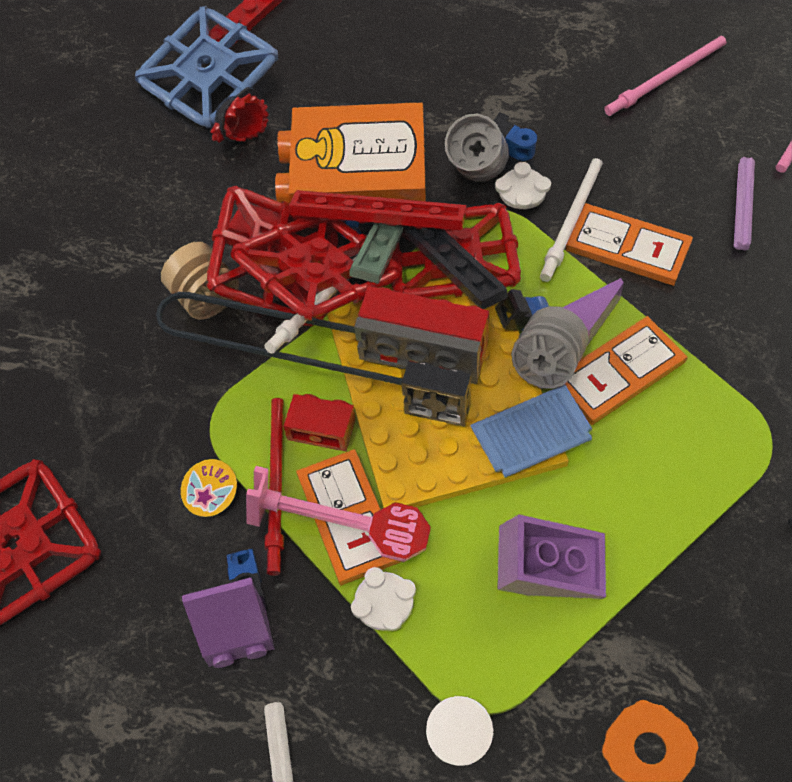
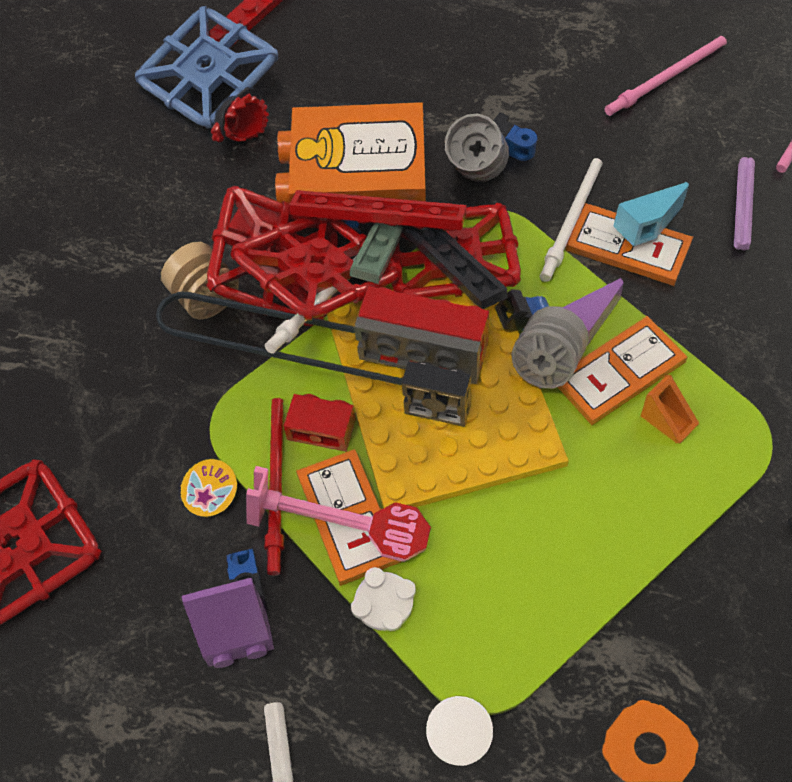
(522, 187): white piece -> none
(532, 431): medium blue window -> none
(550, 559): medium lavender slope -> none
(648, 215): none -> medium azure slope
(669, 411): none -> orange slope

